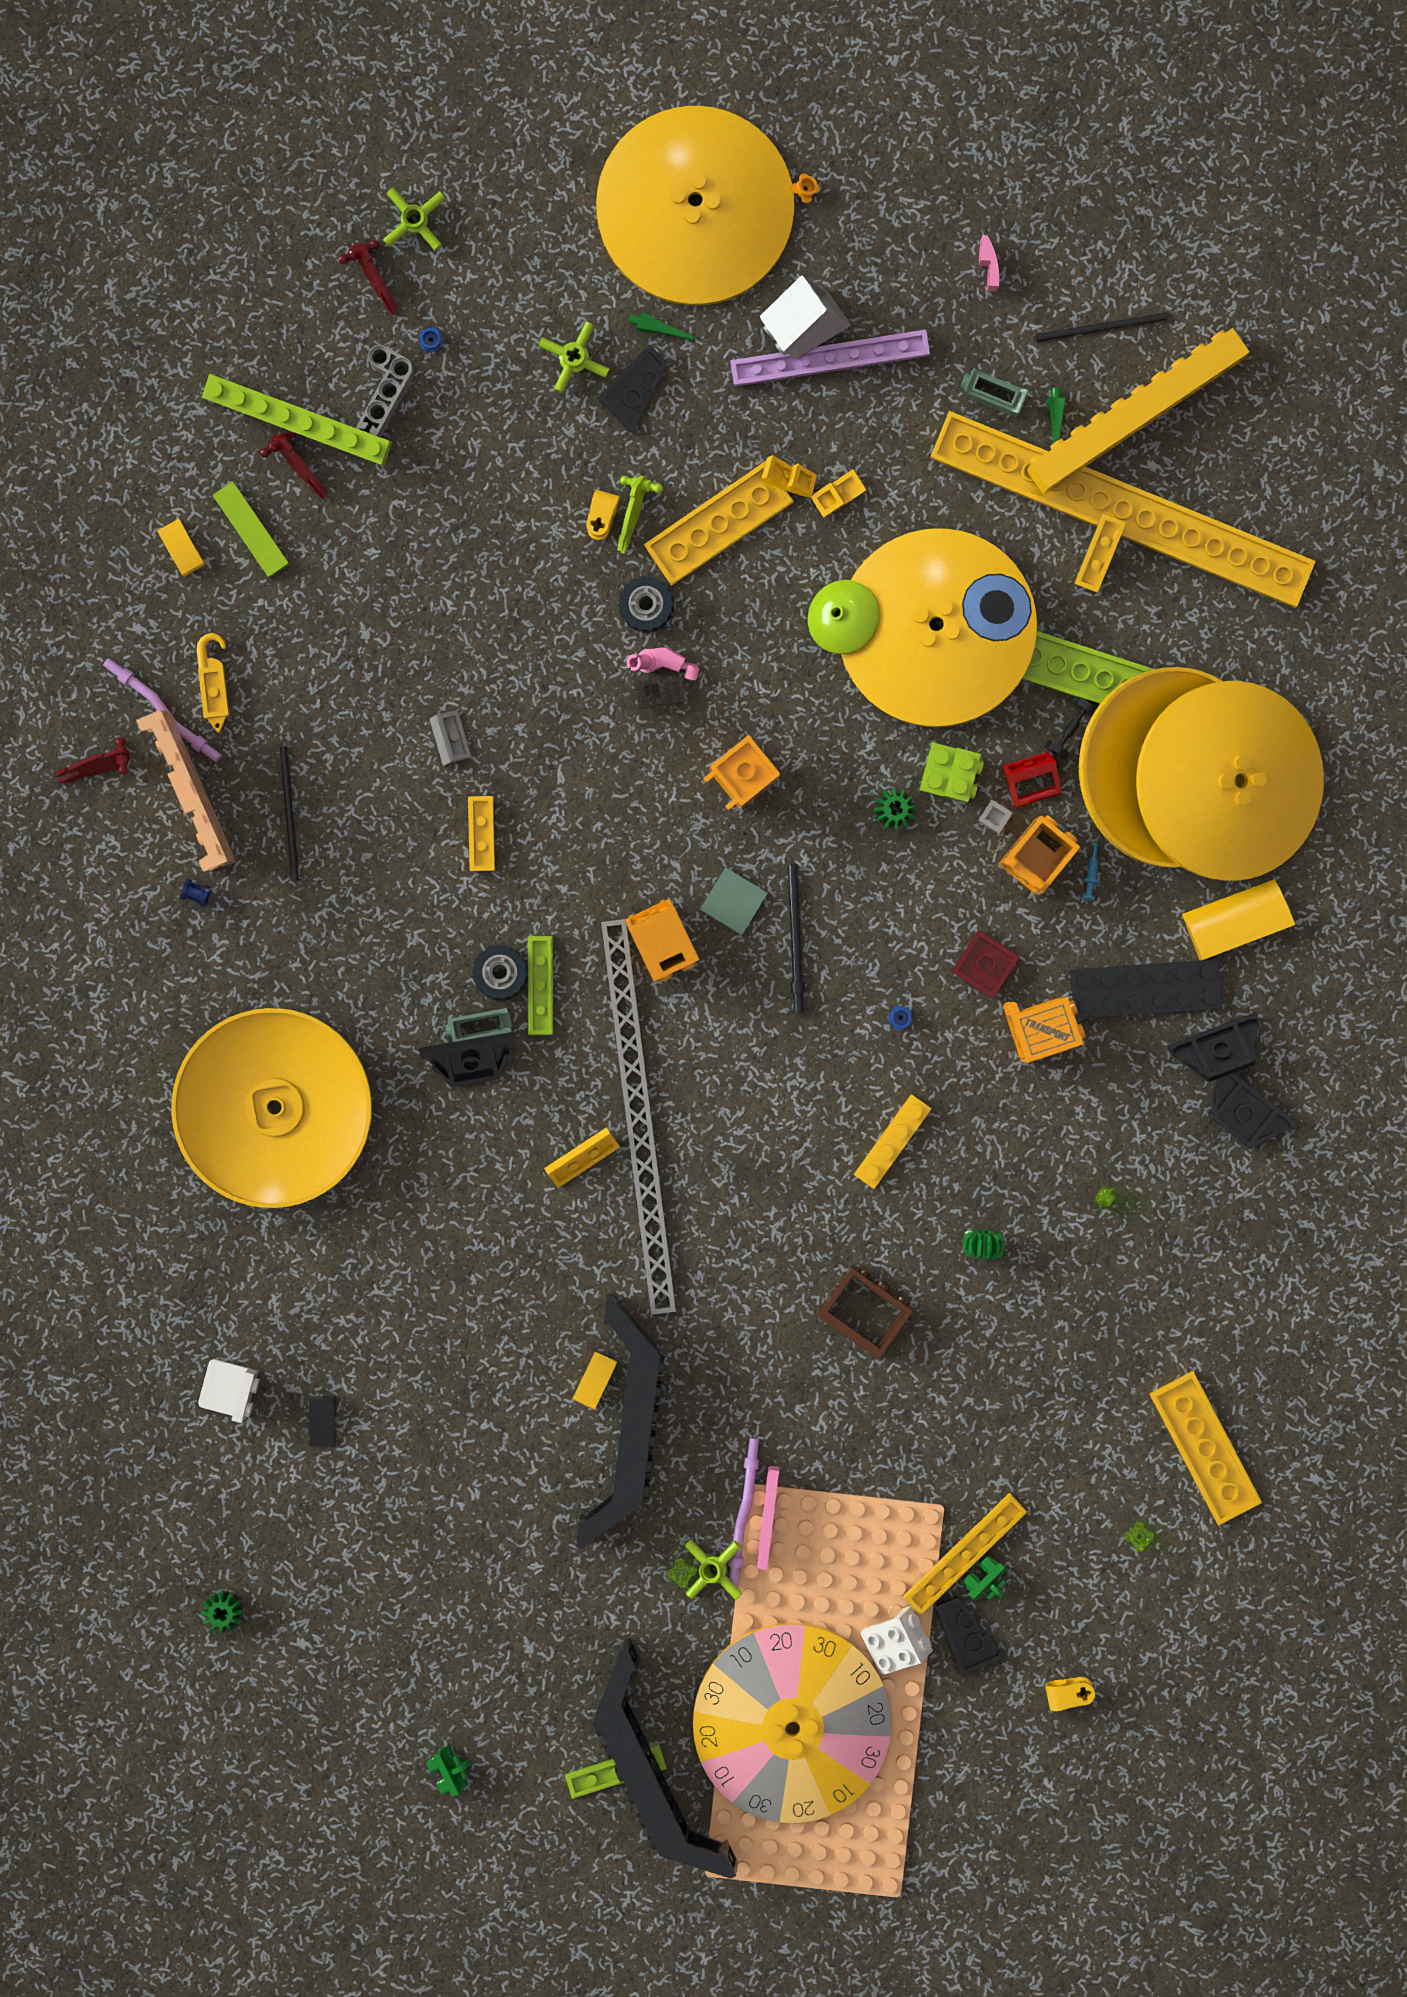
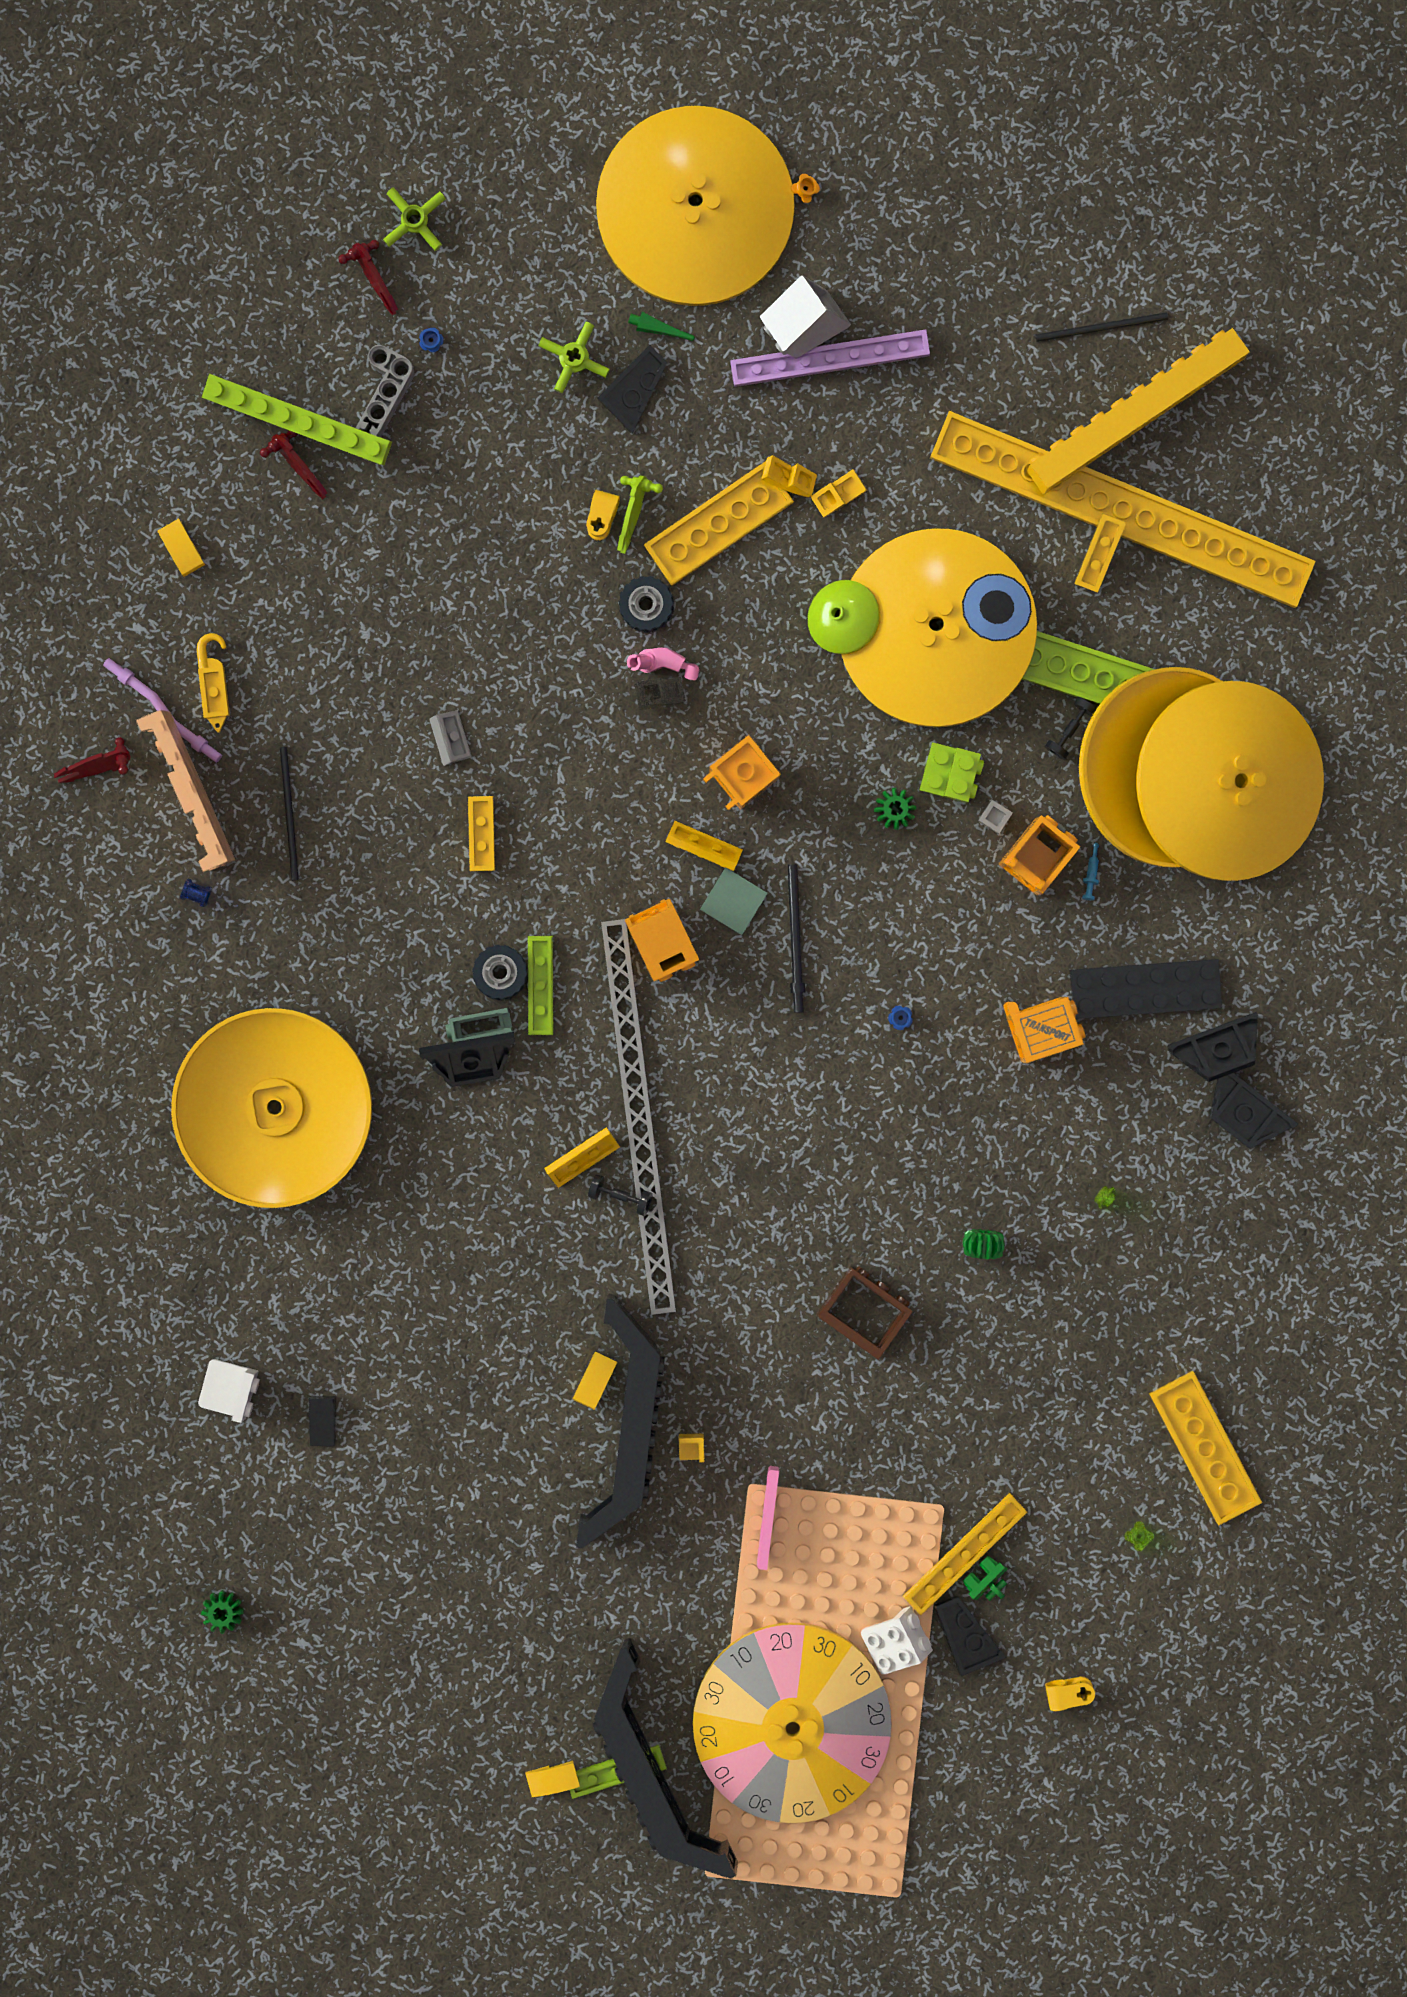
(250, 529): lime tile -> none
(451, 1769): green hips -> none
(552, 1779): none -> yellow slope
(597, 1186): none -> black wheel
(681, 1580): clear neon green plate -> none
(691, 1447): none -> yellow panel
(704, 845): none -> yellow plate
(722, 1569): lime bar -> none
(751, 1463): lavender bar -> none
(892, 1141): yellow plate -> none
(985, 964): dark red plate -> none
(988, 258): bright pink slope -> none
(1012, 409): sand green window -> none
(1030, 768): red tile -> none
(1056, 409): green piece -> none
(1238, 919): yellow slope -> none

